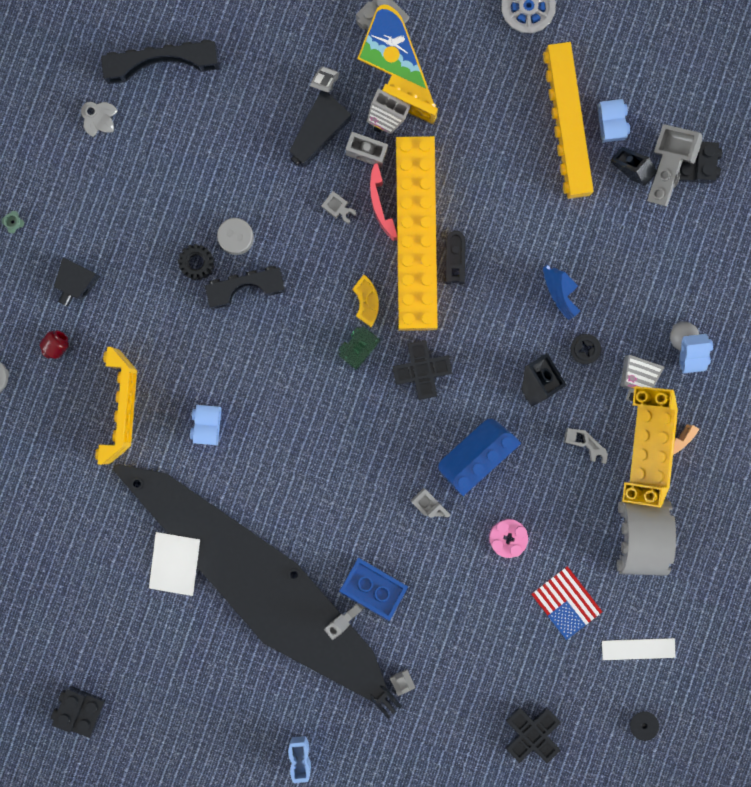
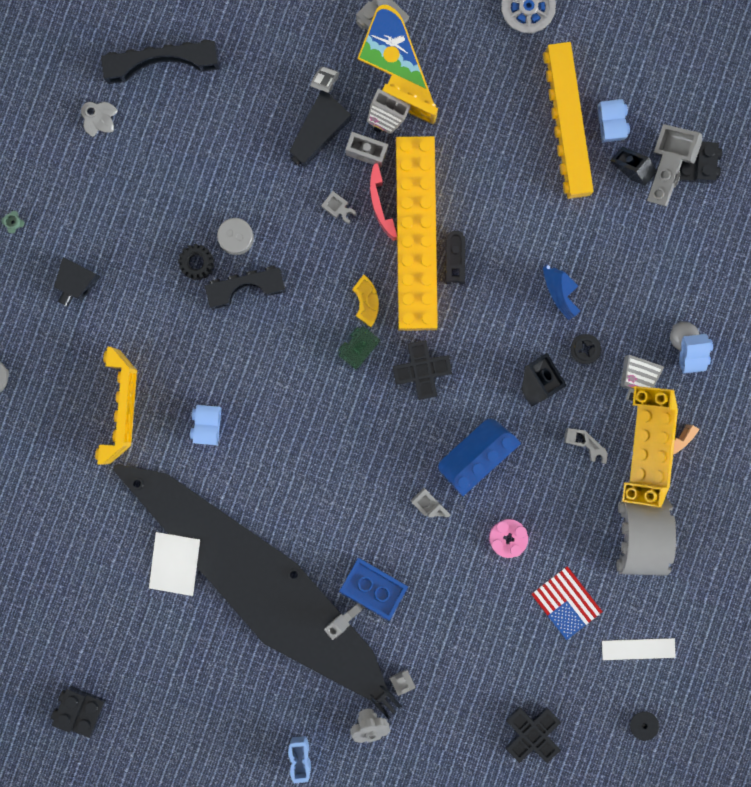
(54, 344): dark red head -> none
(369, 727): none -> light grey plant

